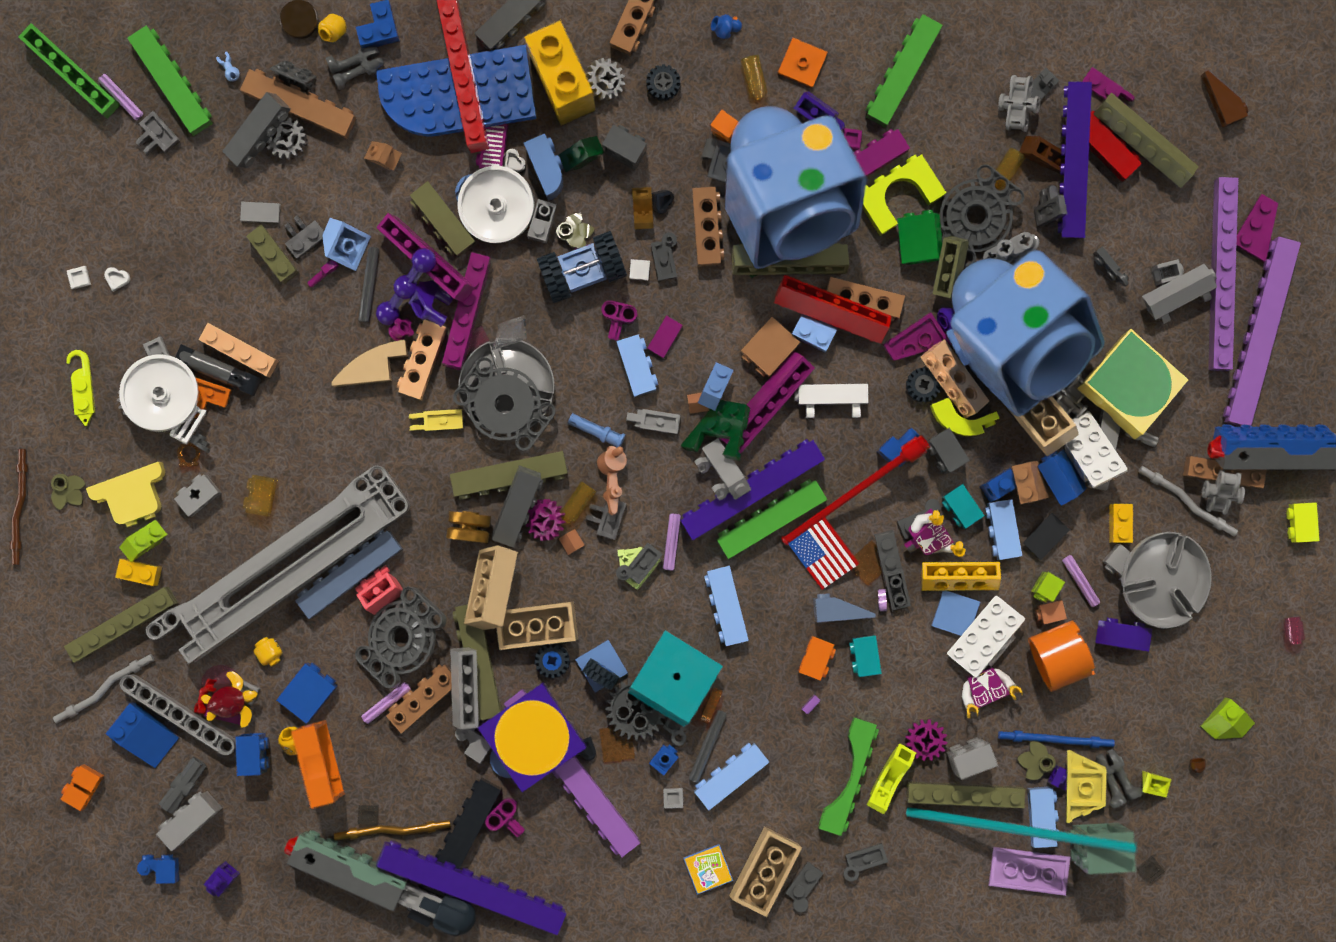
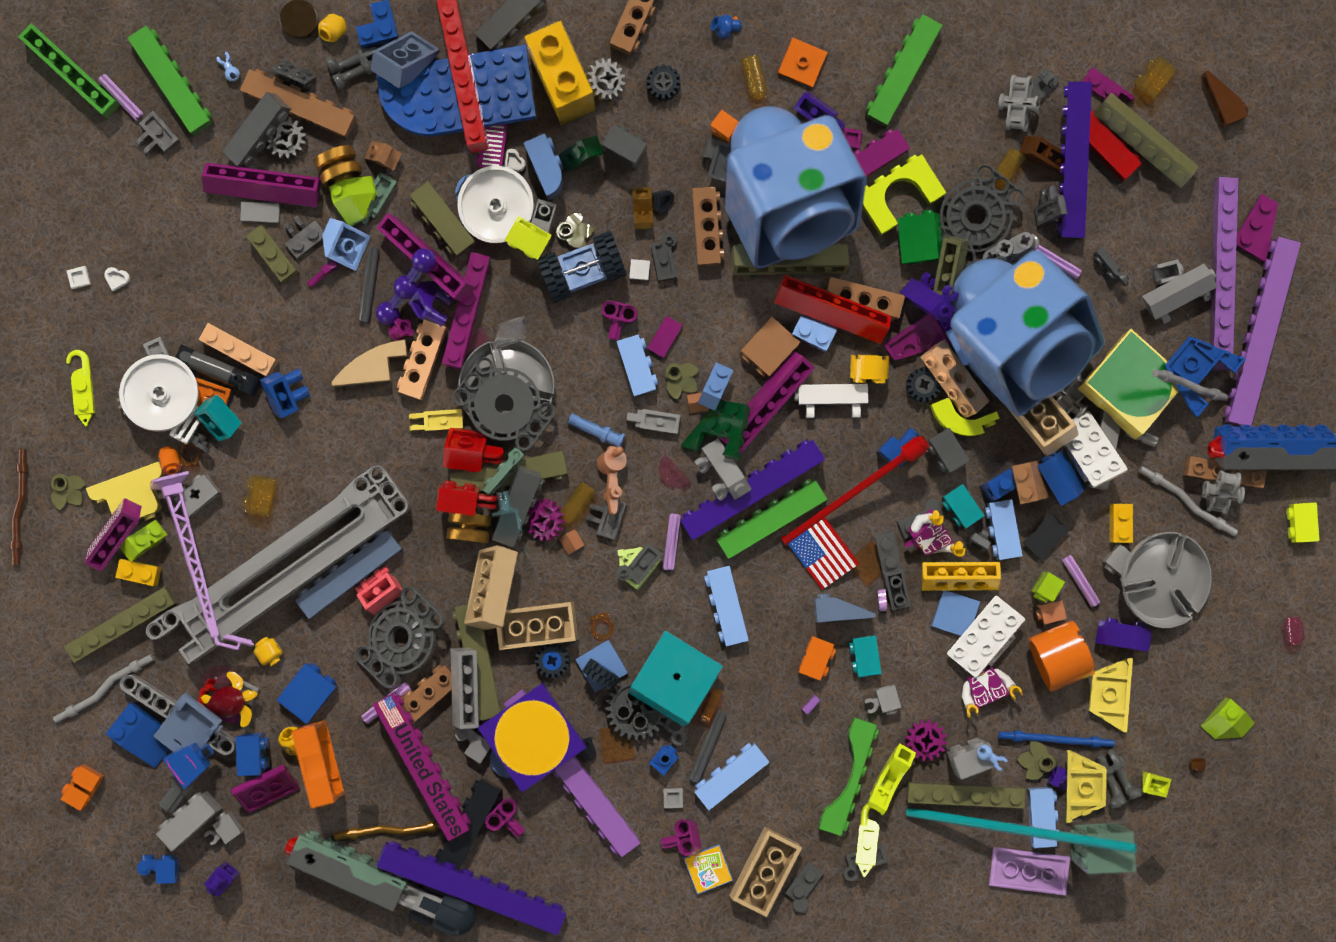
(112, 534): none -> magenta brick
(169, 460): none -> orange brick
(170, 487): none -> lavender piece
(188, 724): none -> sand blue door
(188, 762): none -> blue torso
(217, 418): none -> teal brick
(225, 828): none -> light grey brick
(261, 184): none -> magenta brick
(265, 788): none -> magenta tile
(279, 394): none -> blue brick
(337, 165): none -> pearl gold wheel
(353, 197): none -> lime slope
(384, 187): none -> sand green hinge
(403, 59): none -> sand blue slope
(421, 765): none -> magenta brick
(462, 499): none -> red brick
(469, 451): none -> red brick
(504, 471): none -> sand green hinge
(505, 508): none -> clear light blue bracket
(527, 238): none -> neon yellow brick
(604, 616): none -> clear orange piece
(671, 473): none -> clear pink tile
(682, 838): none -> magenta beam
(683, 381): none -> olive plate
(867, 842): none -> plate
(869, 367): none -> yellow brick
(887, 700): none -> light grey brick
(928, 300): none -> dark purple brick
(979, 541): none -> dark grey tile
(987, 754): none -> light blue arm
(1065, 266): none -> lavender axle
(1111, 693): none -> light yellow wing
(1154, 79): none -> clear yellow brick
(1167, 376): none -> light grey bar
(1193, 362): none -> blue wing

